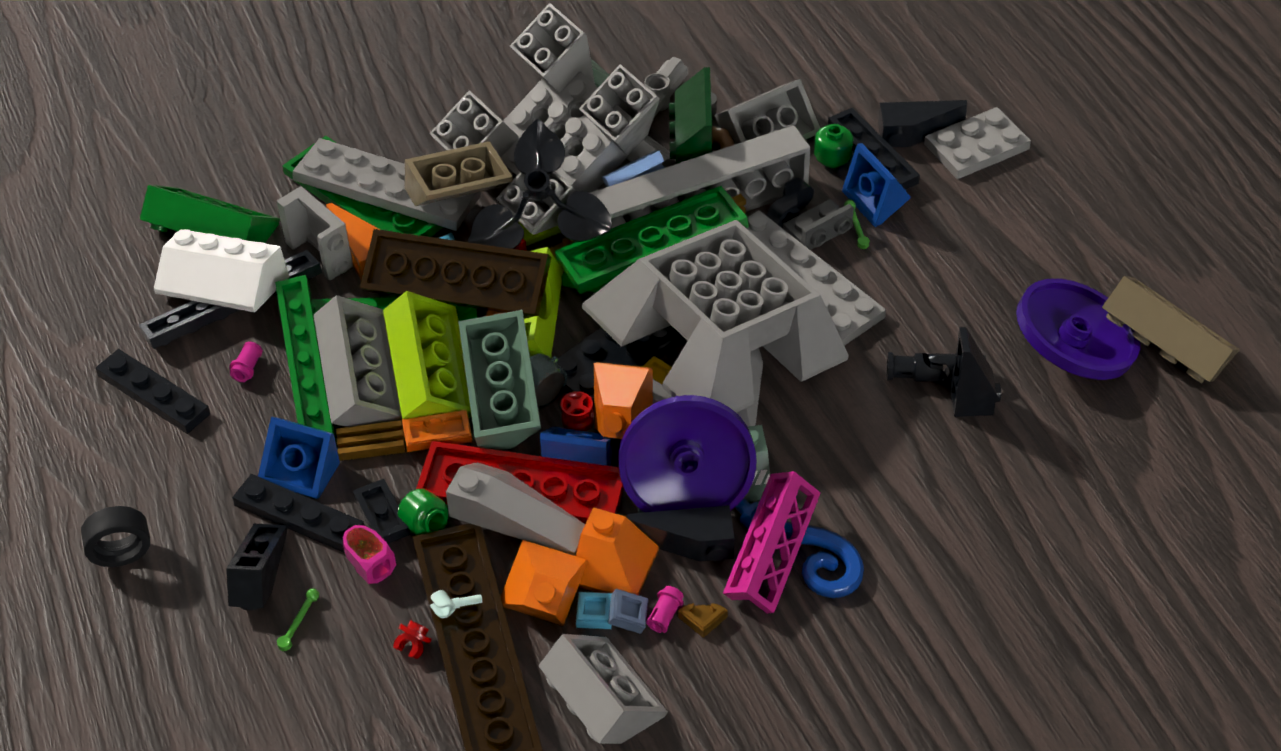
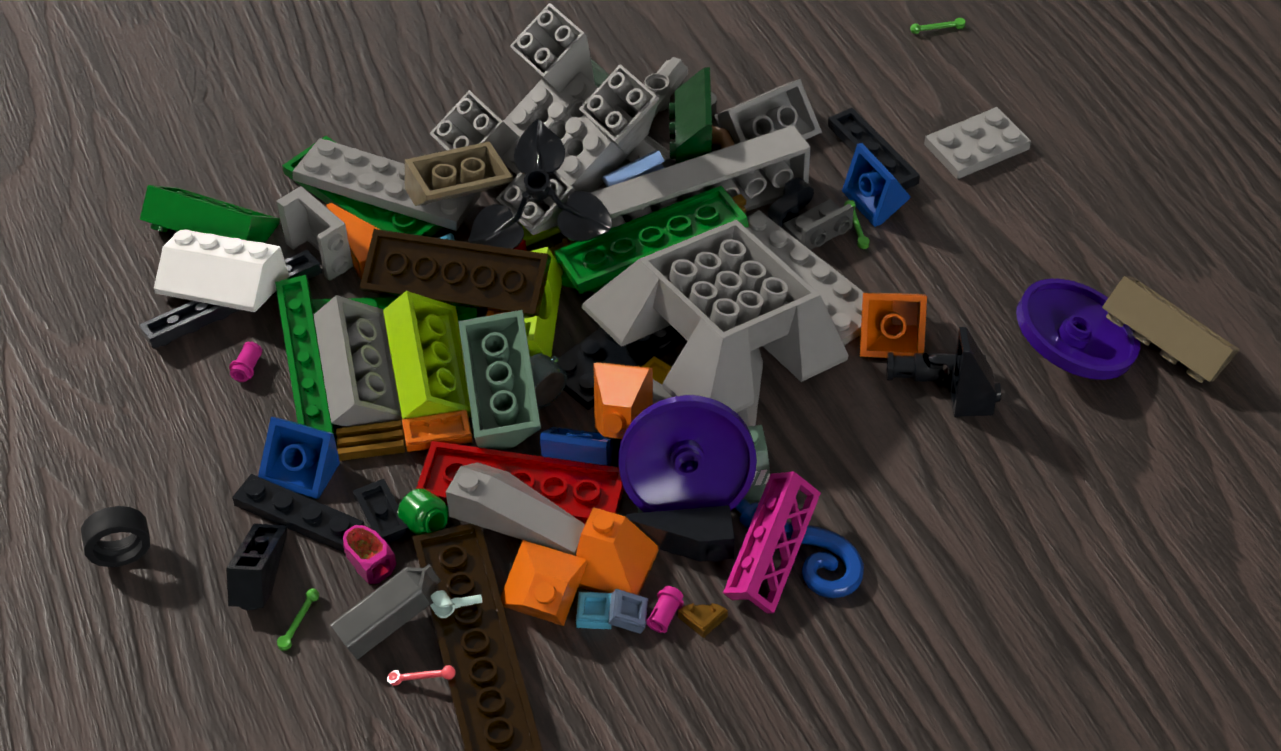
(153, 391): black plate -> none
(386, 609): none -> dark grey piece
(395, 677): none -> coral hinge
(416, 634): red plate -> none
(577, 411): red wheel -> none
(601, 688): light grey slope -> none
(833, 145): green head -> none
(892, 324): none -> orange slope
(909, 122): black slope -> none
(959, 23): none -> bright green hinge

